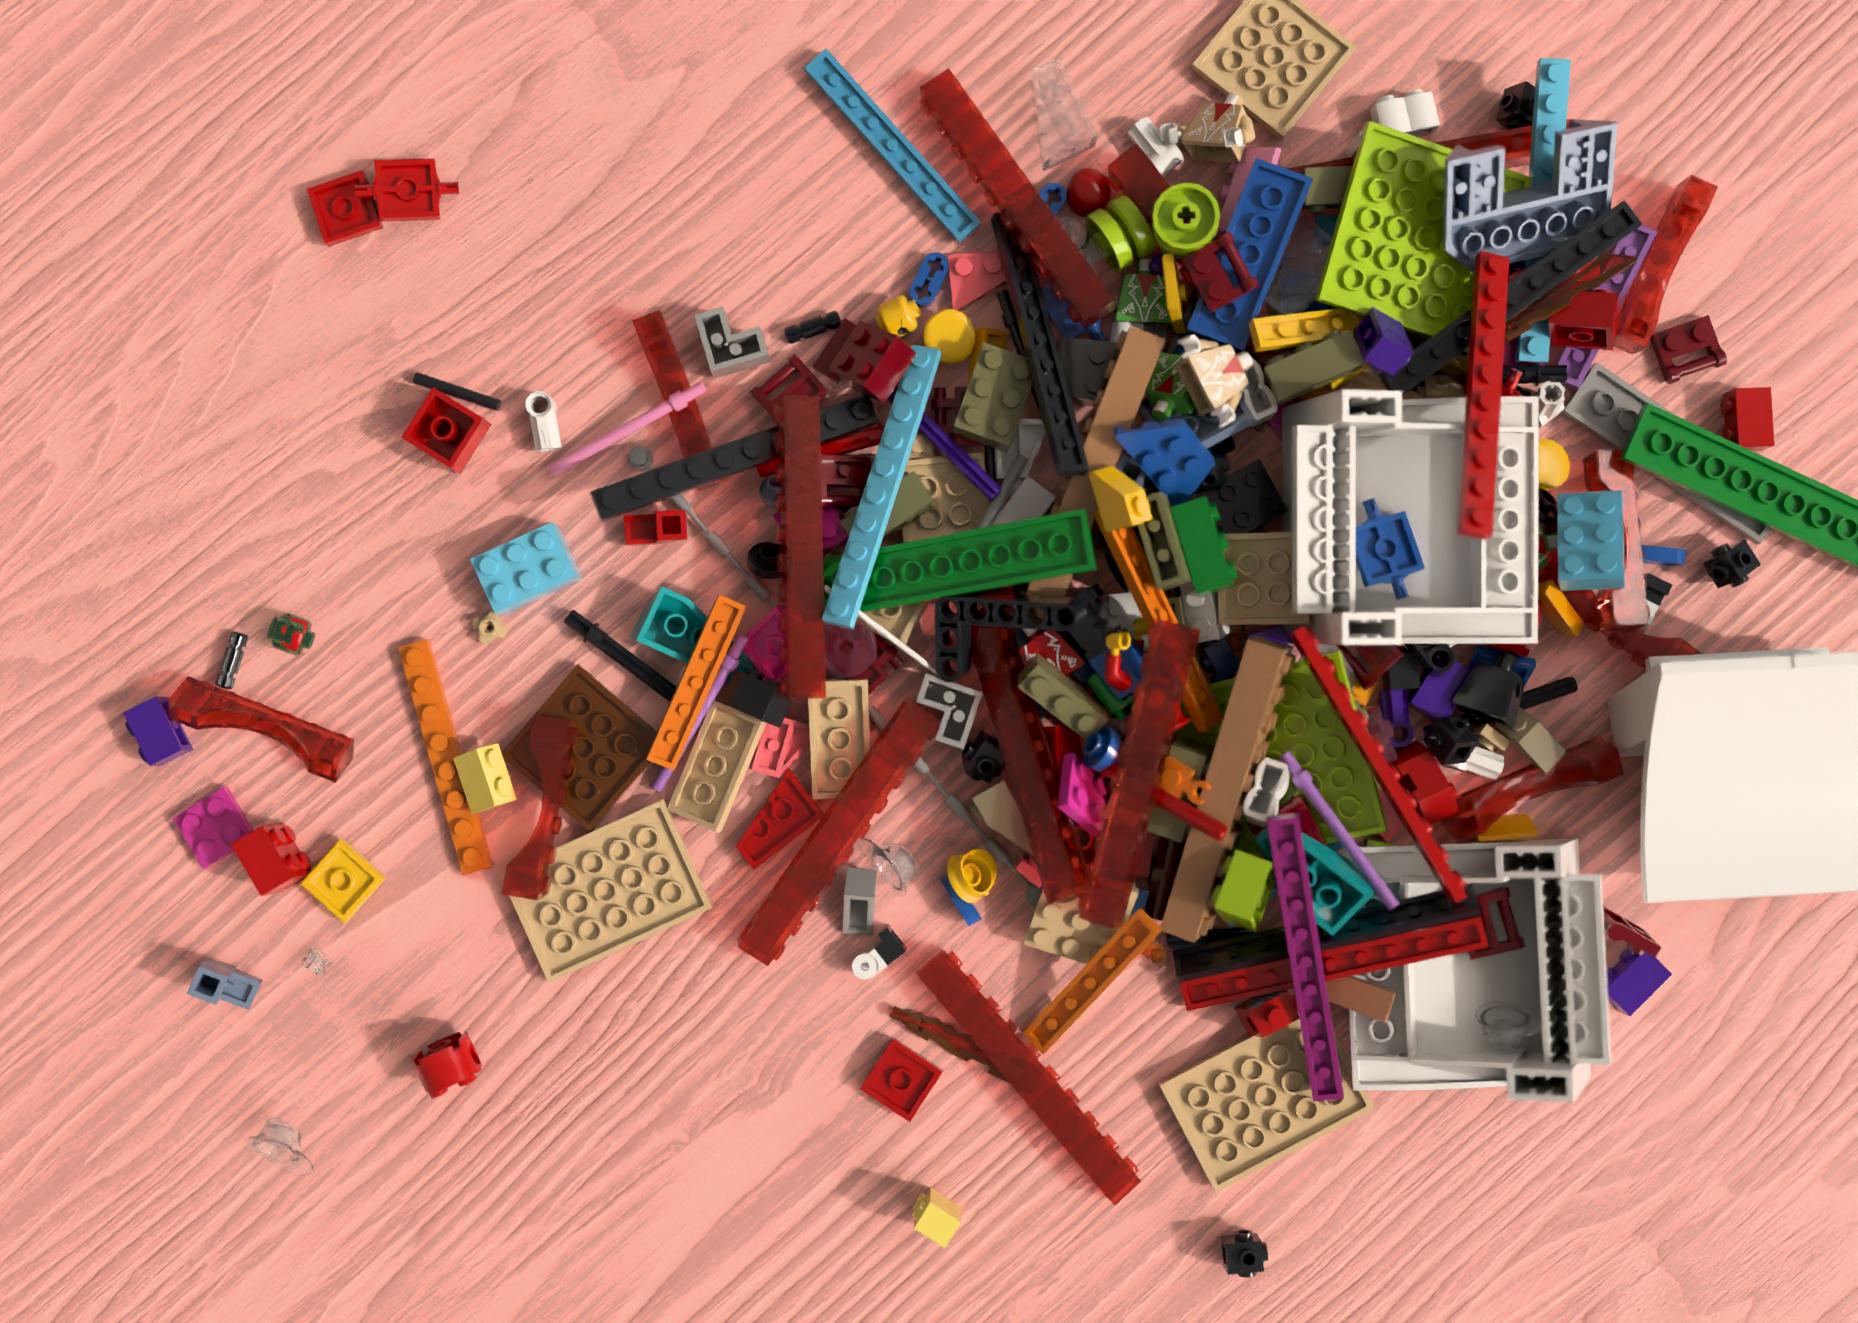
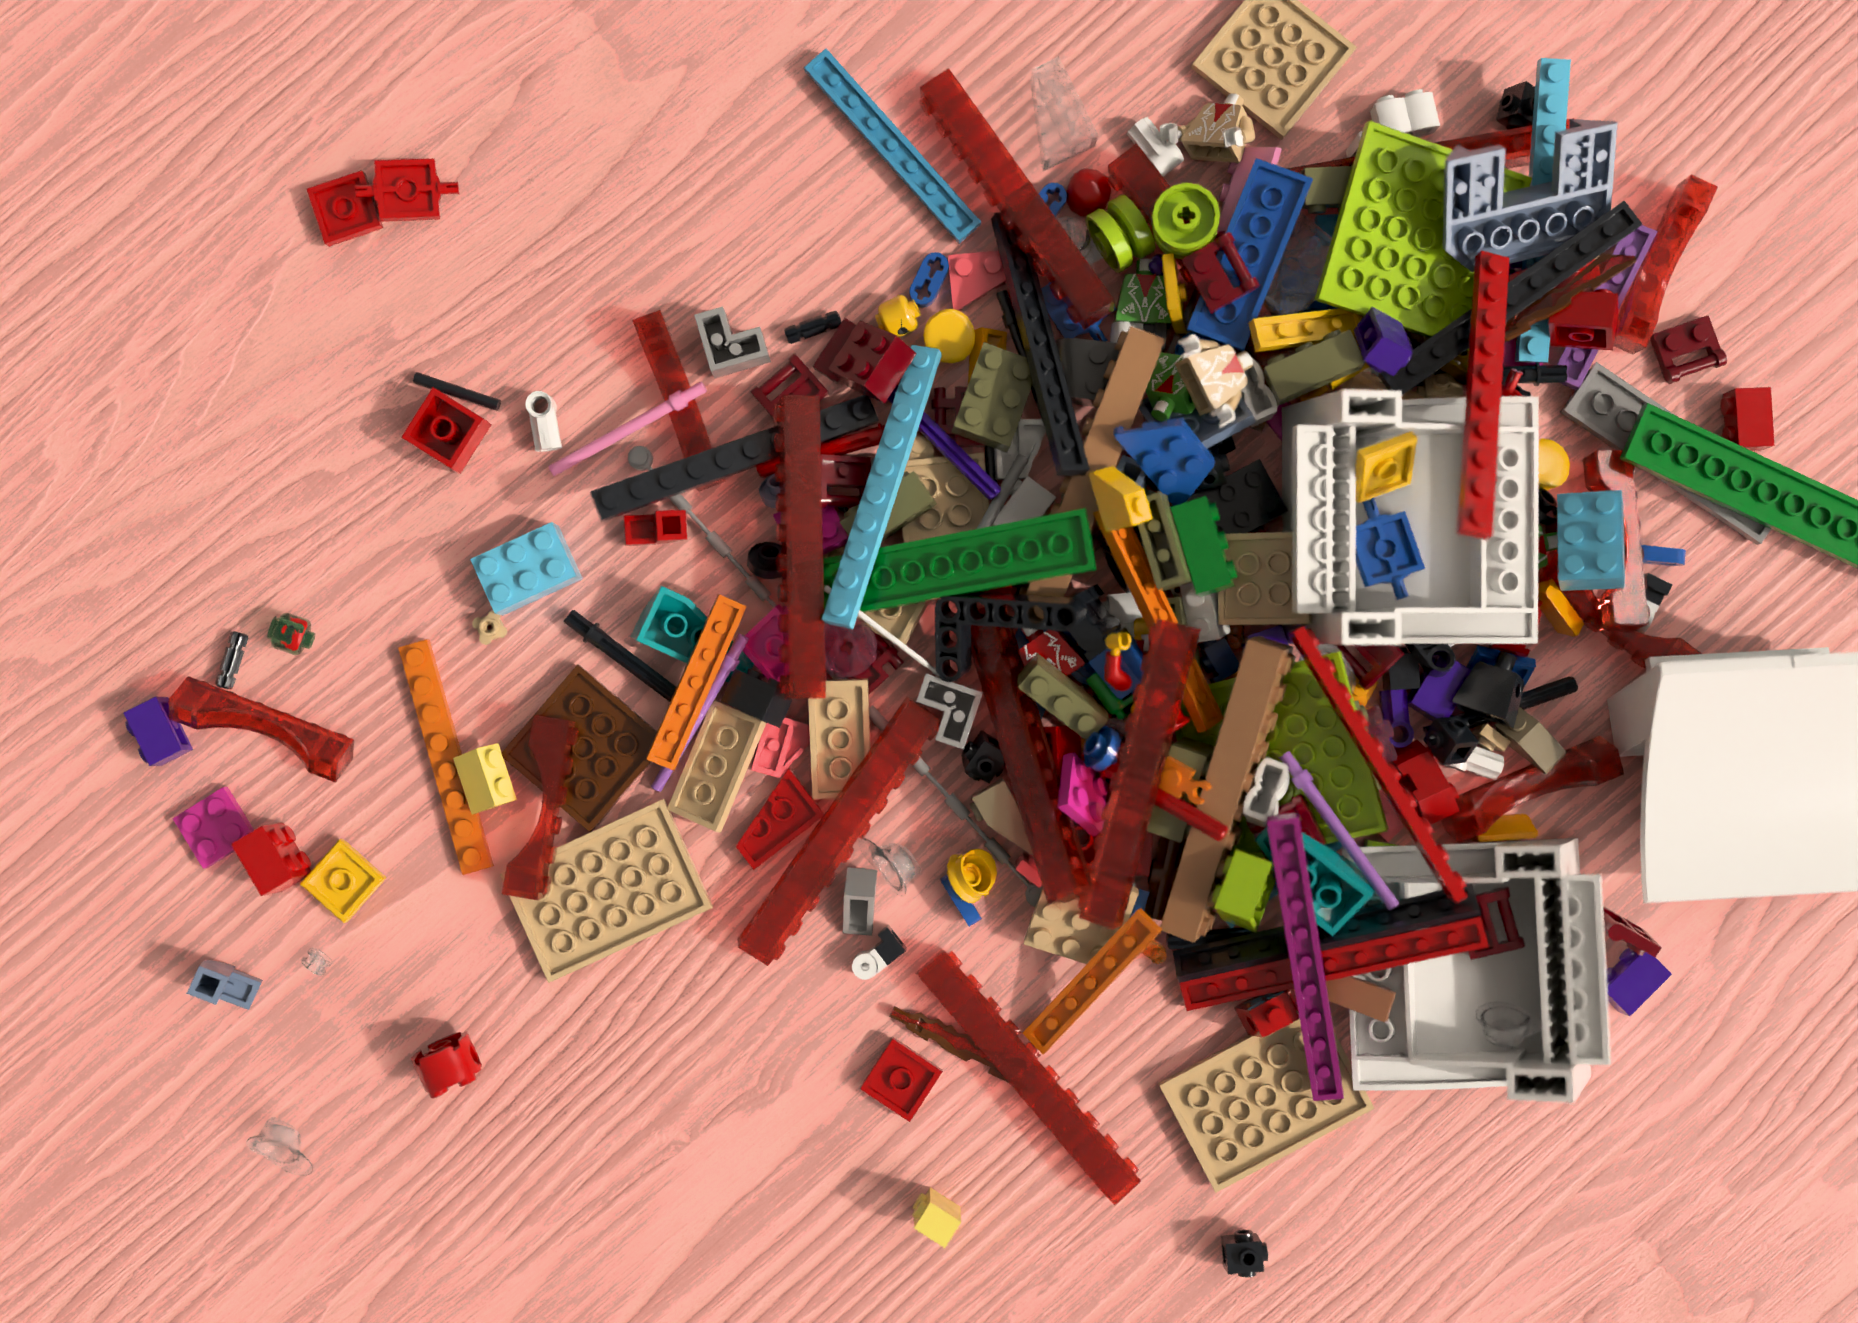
(1385, 466): none -> yellow plate
(1550, 401): white piece -> none
(1731, 564): black brick -> none

